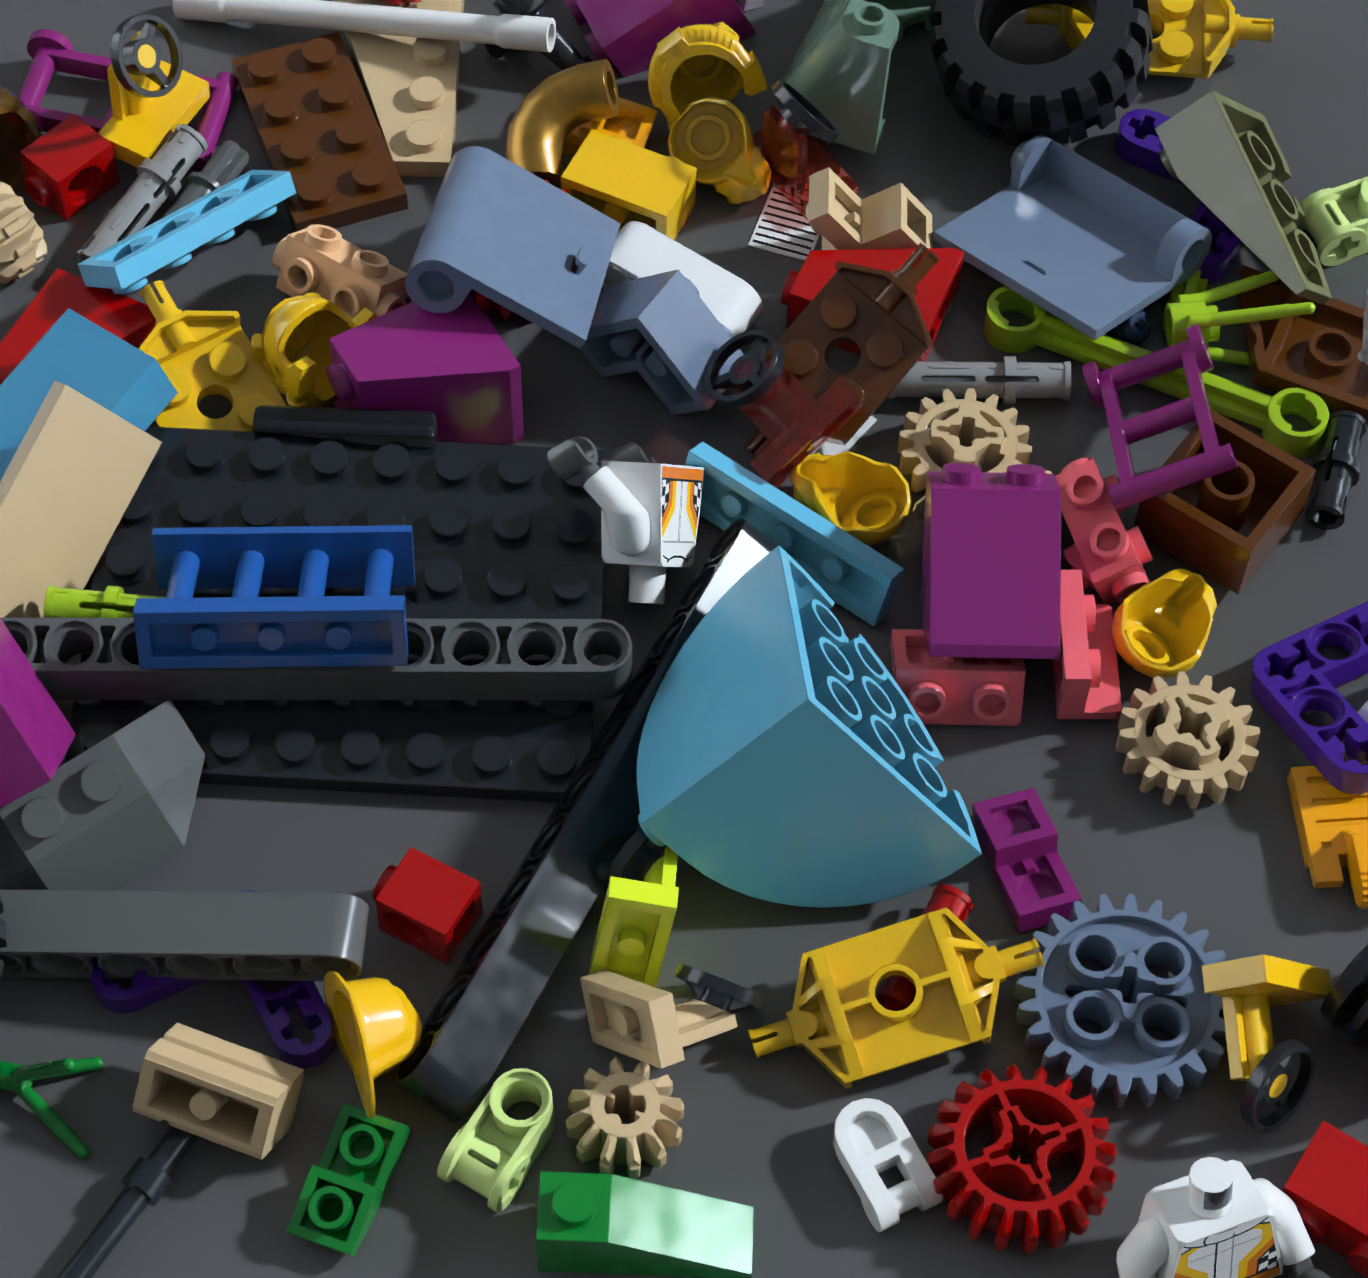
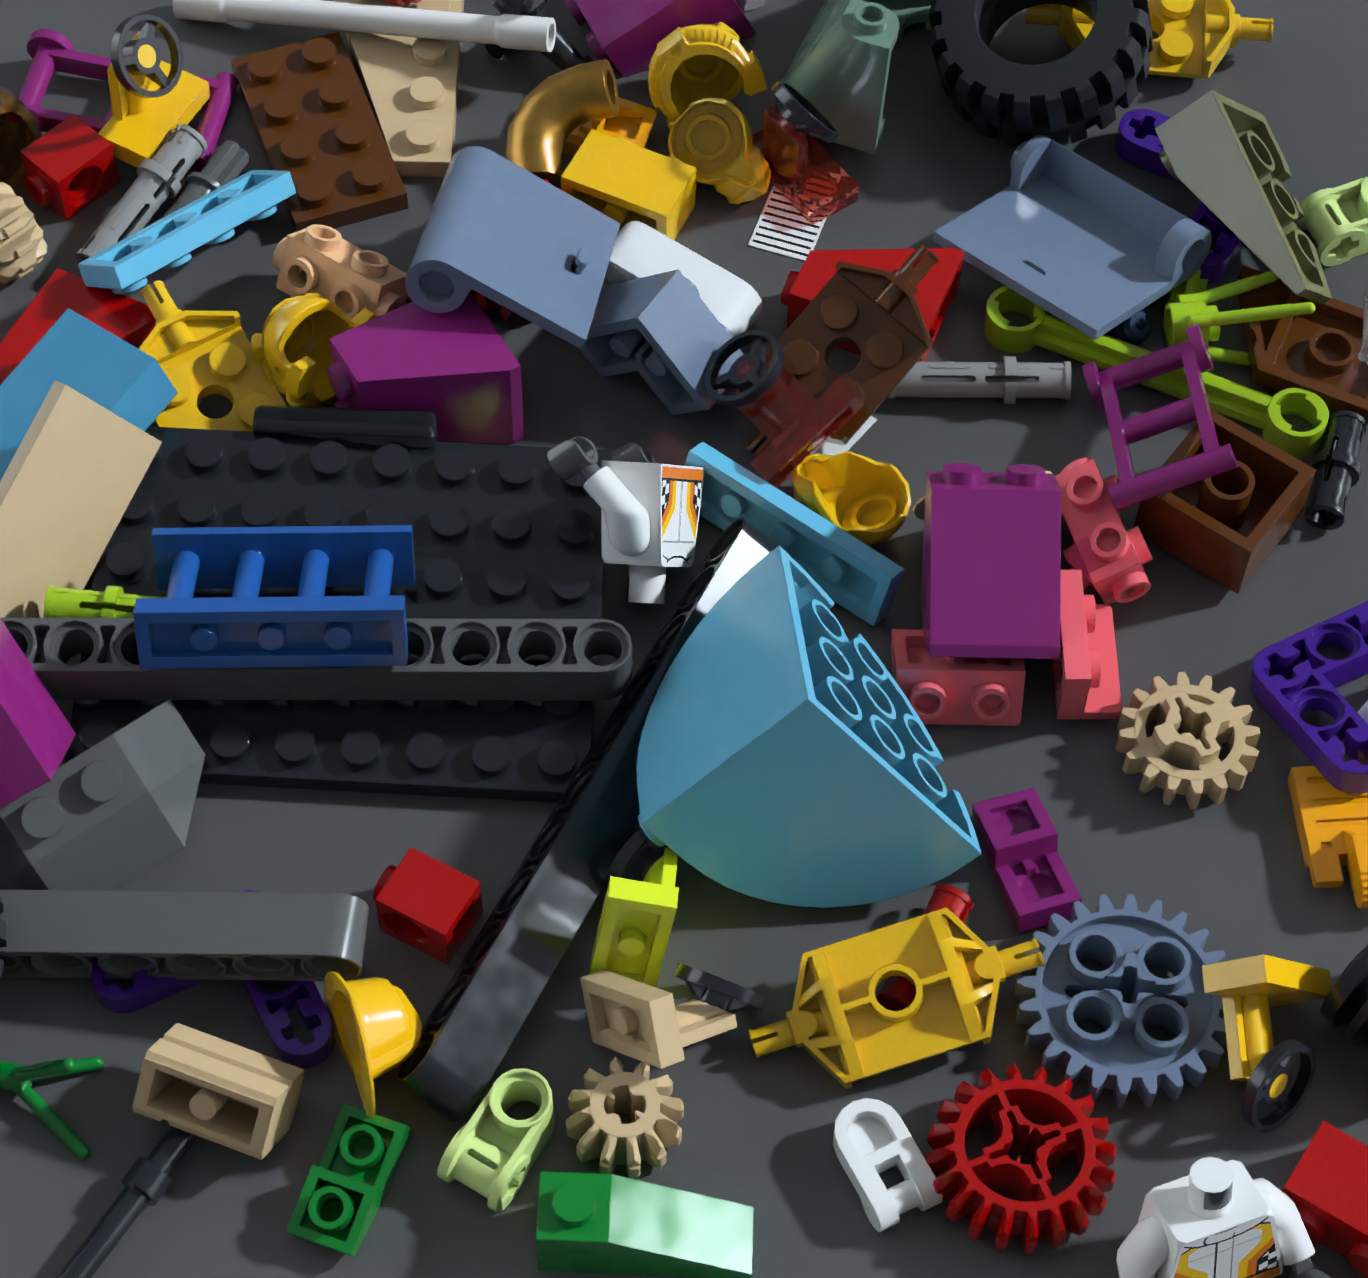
(879, 221): tan brick -> none
(961, 434): tan gear -> none
(1165, 624): yellow hair -> none

